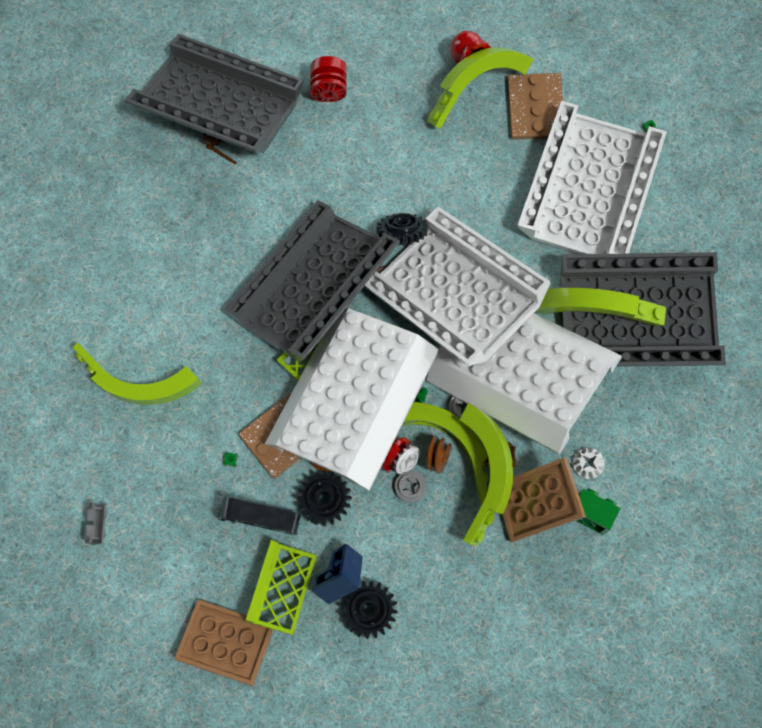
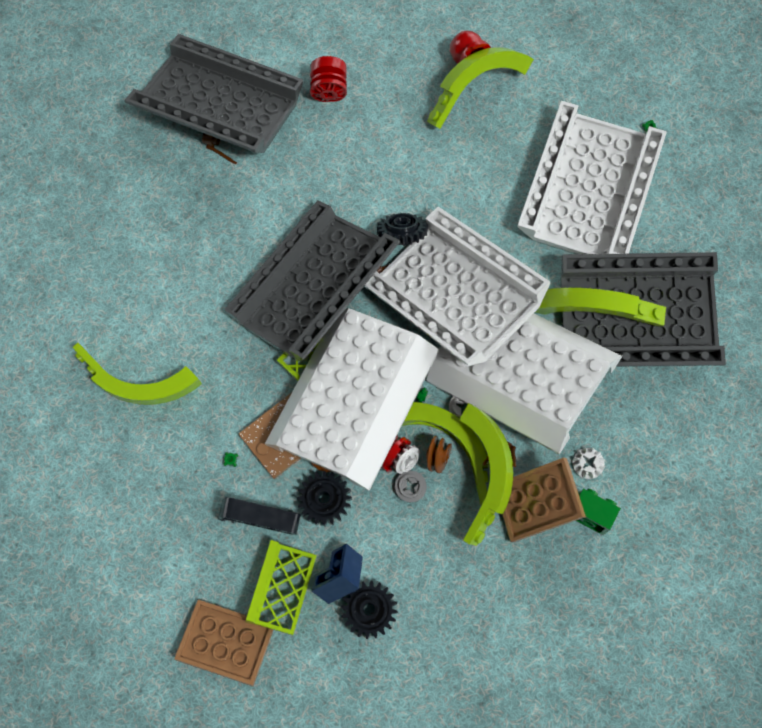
(95, 533): flat silver hinge -> none
(533, 104): medium nougat plate -> none

